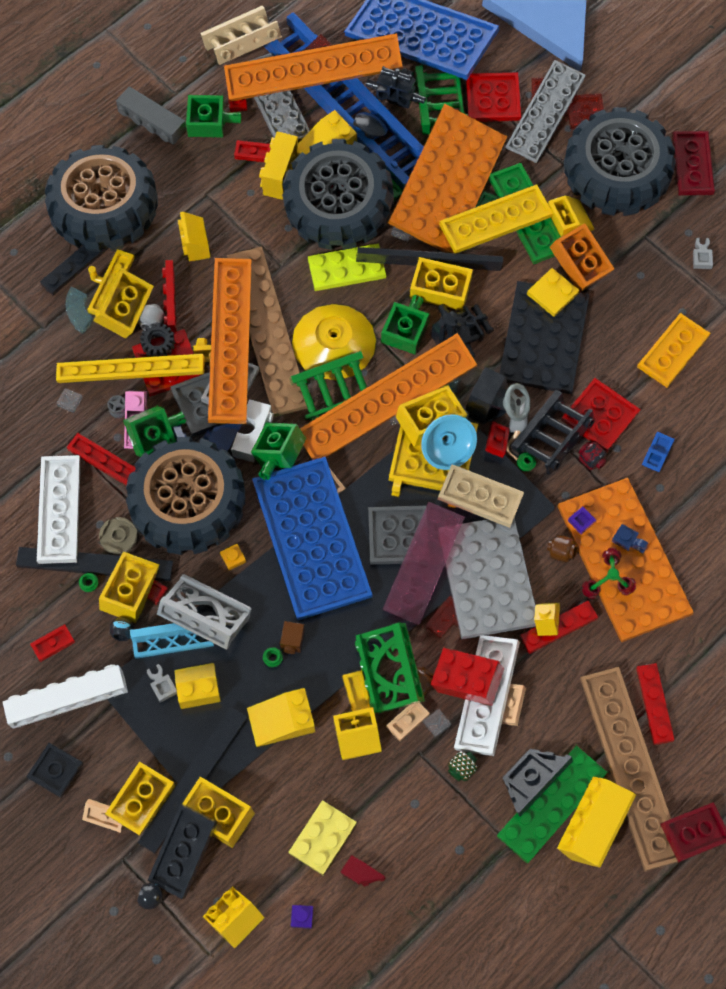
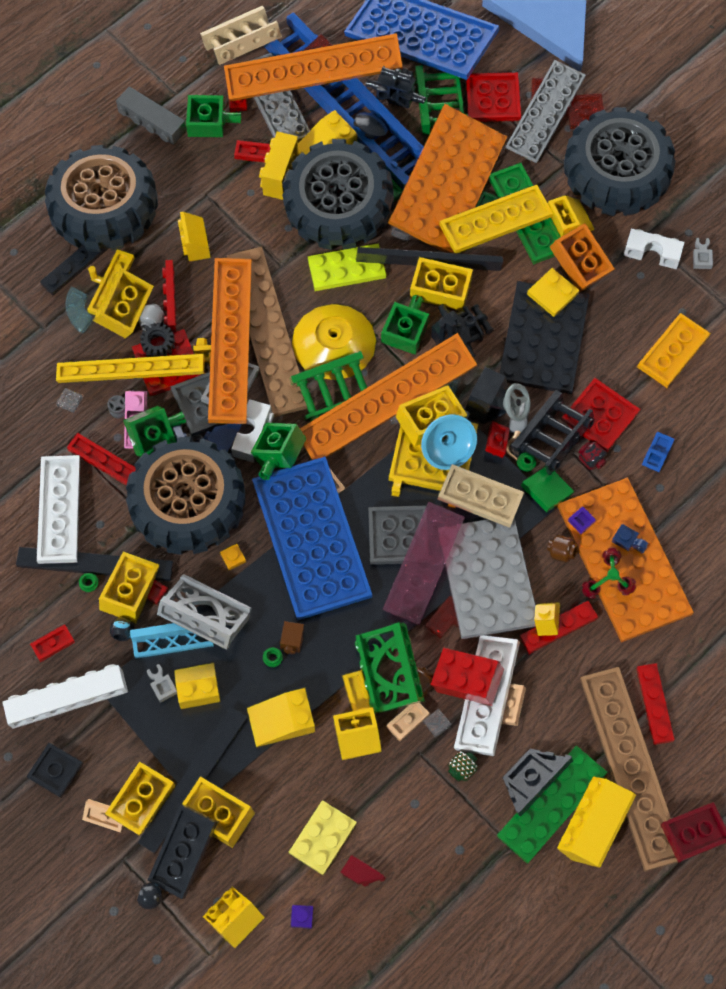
(118, 536): dark tan tile -> none
(547, 489): none -> green tile
(667, 248): none -> white arch
(693, 163): dark red tile -> none

